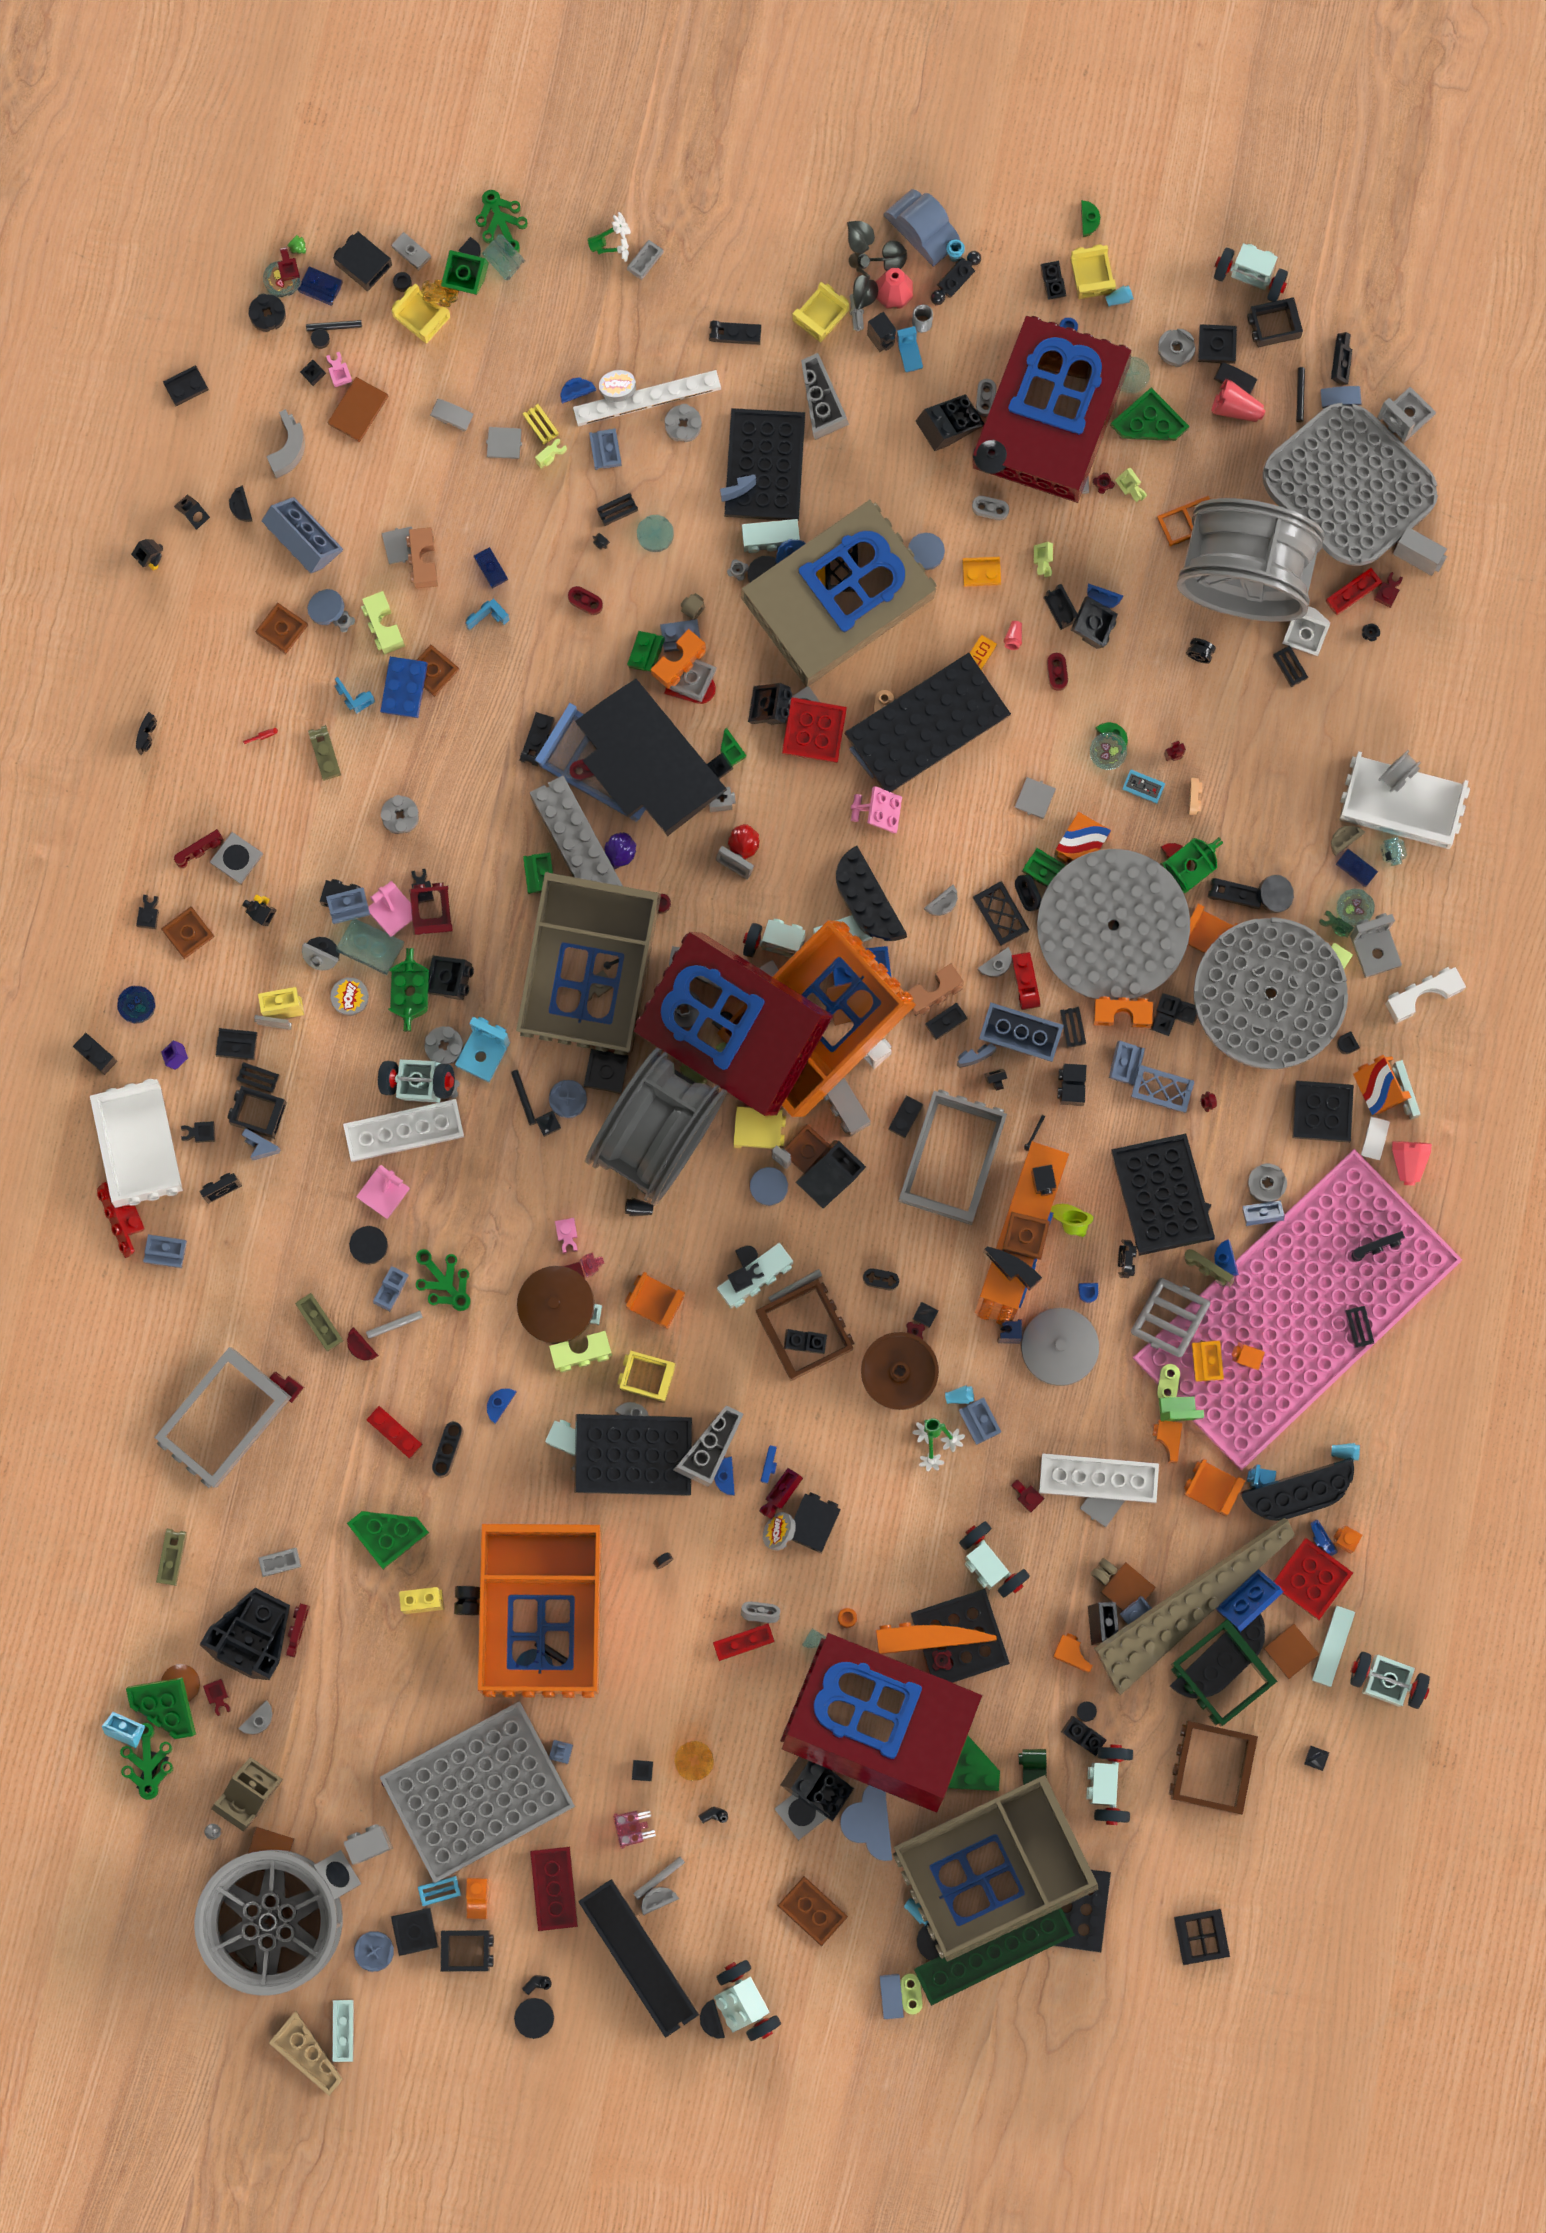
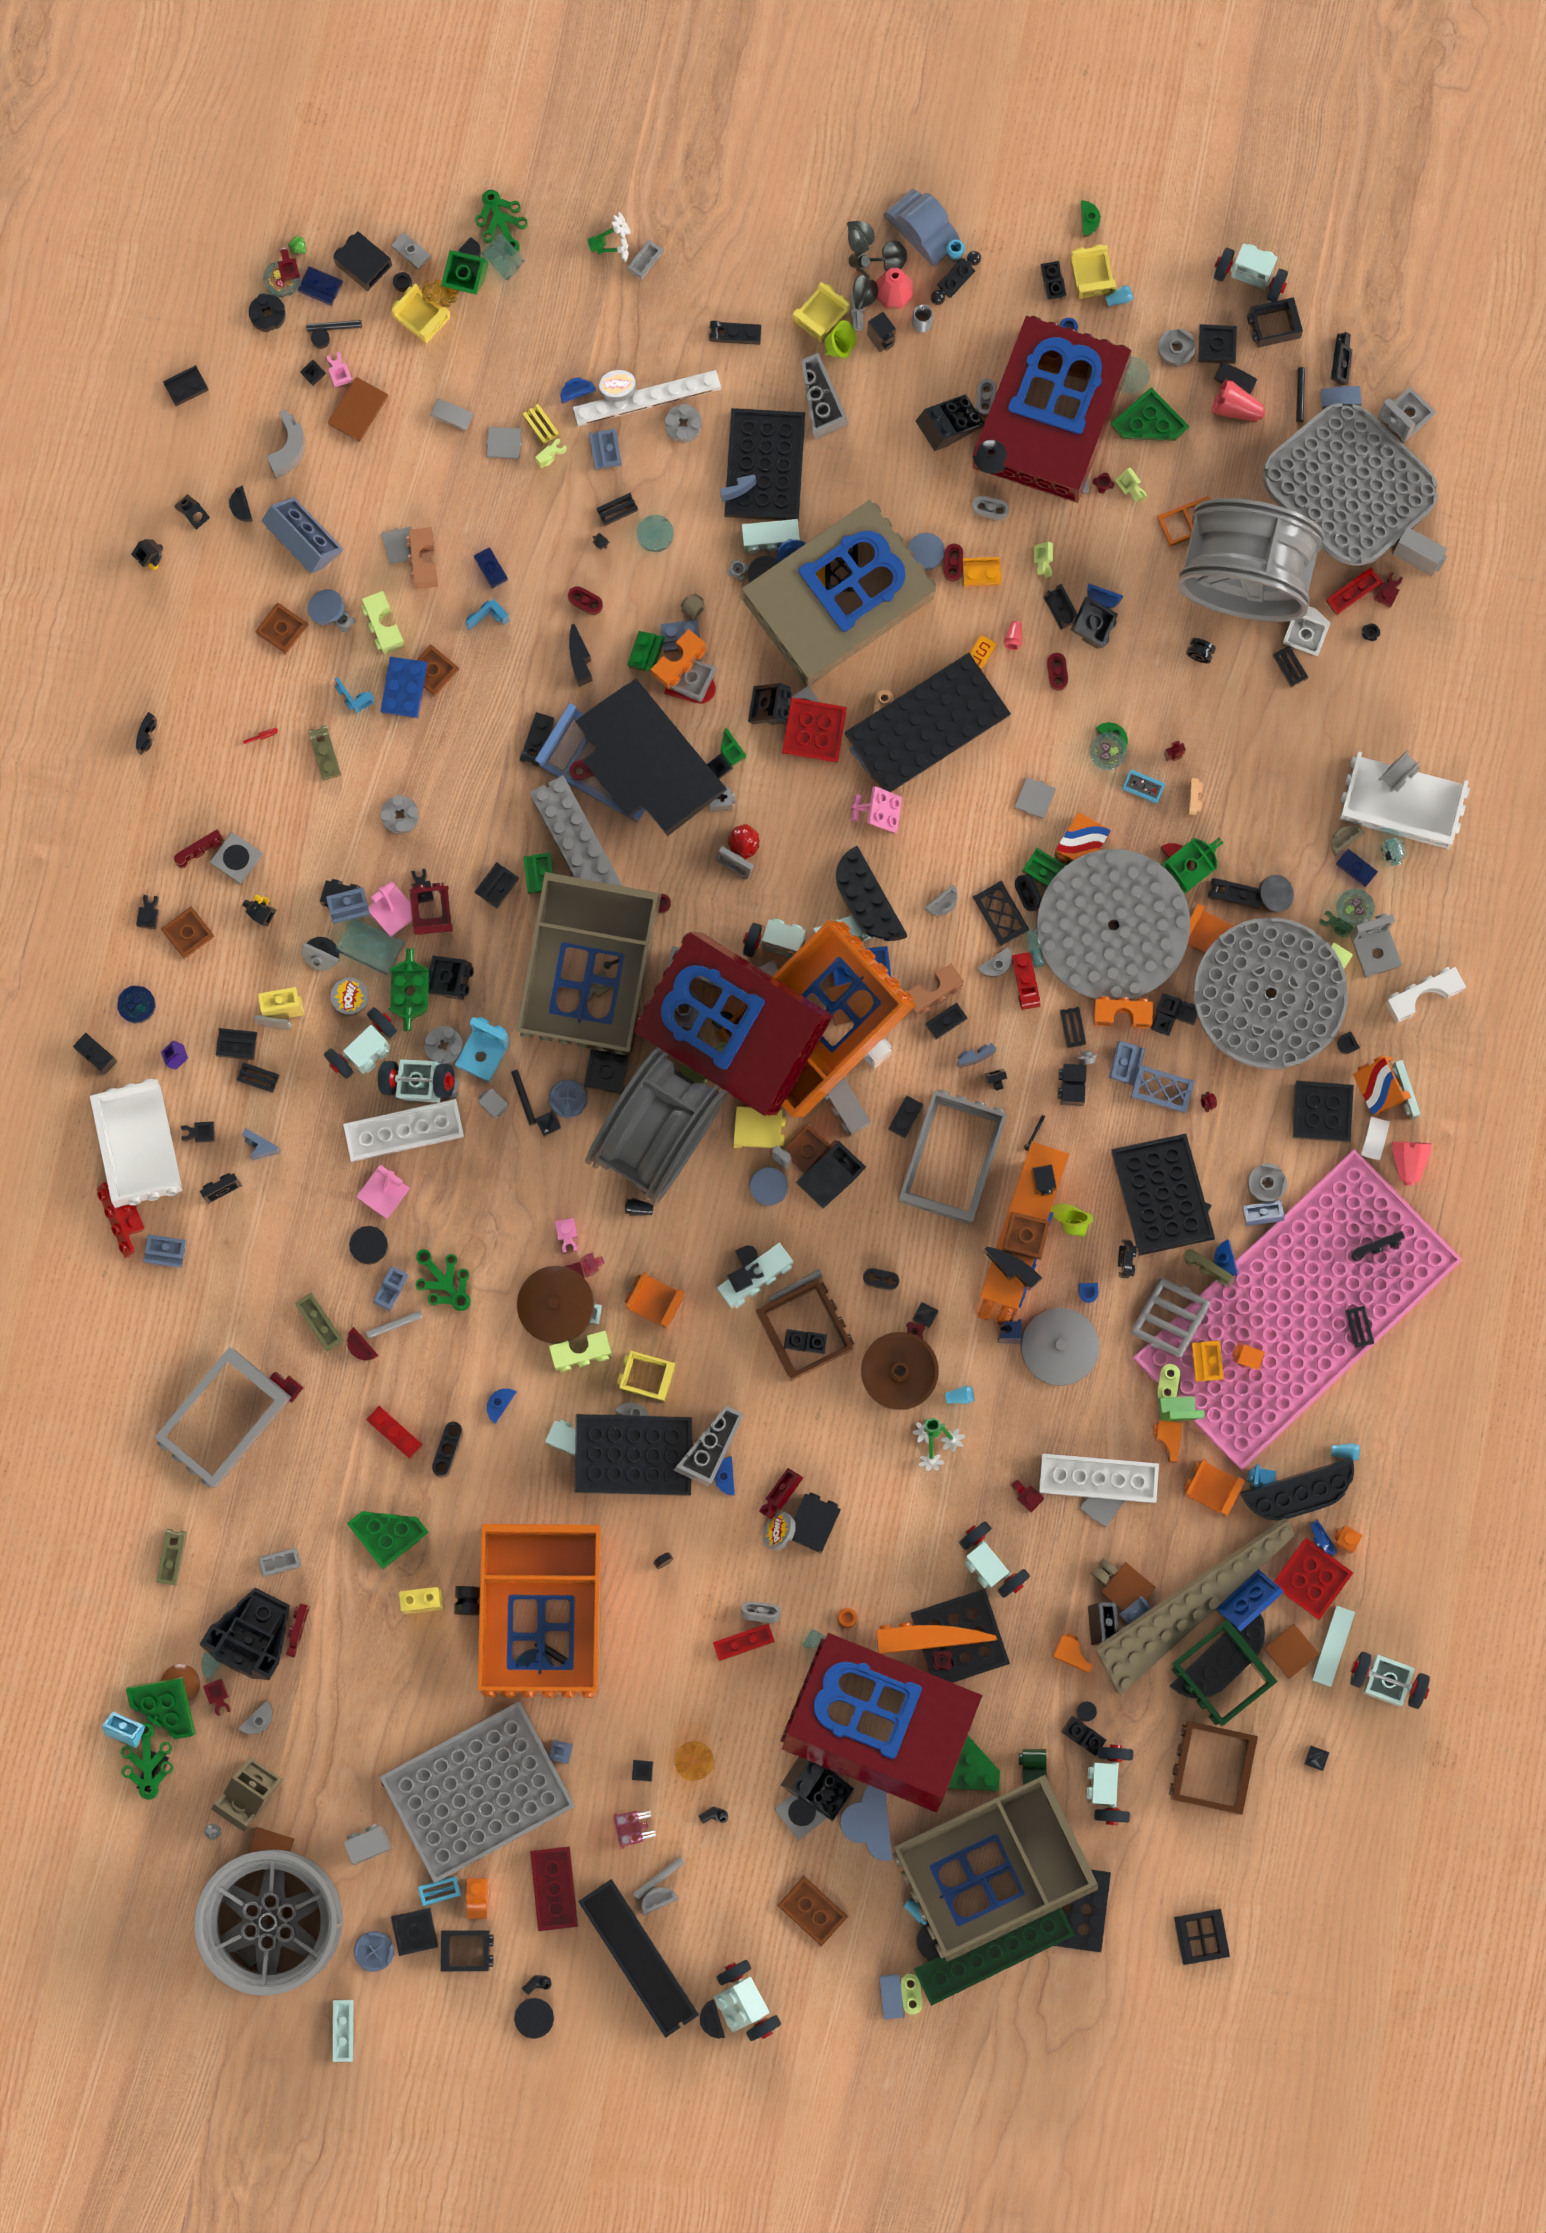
(209, 1665): none -> clear light blue tile
(275, 1118): black window -> none
(304, 2052): tan wing -> none
(337, 1874): light grey tile -> none
(366, 1048): none -> brick
(493, 1103): none -> light grey brick
(496, 885): none -> black plate
(579, 657): none -> black slope
(620, 849): dark purple hair -> none
(770, 1465): blue plate -> none
(840, 340): none -> lime piece
(909, 349): dark azure bracket -> none
(953, 563): none -> dark red plate
(979, 1421): sand blue plate -> none
(1021, 1032): sand blue slope -> none
(1035, 948): none -> clear light blue axle
(1087, 1057): none -> light grey plate

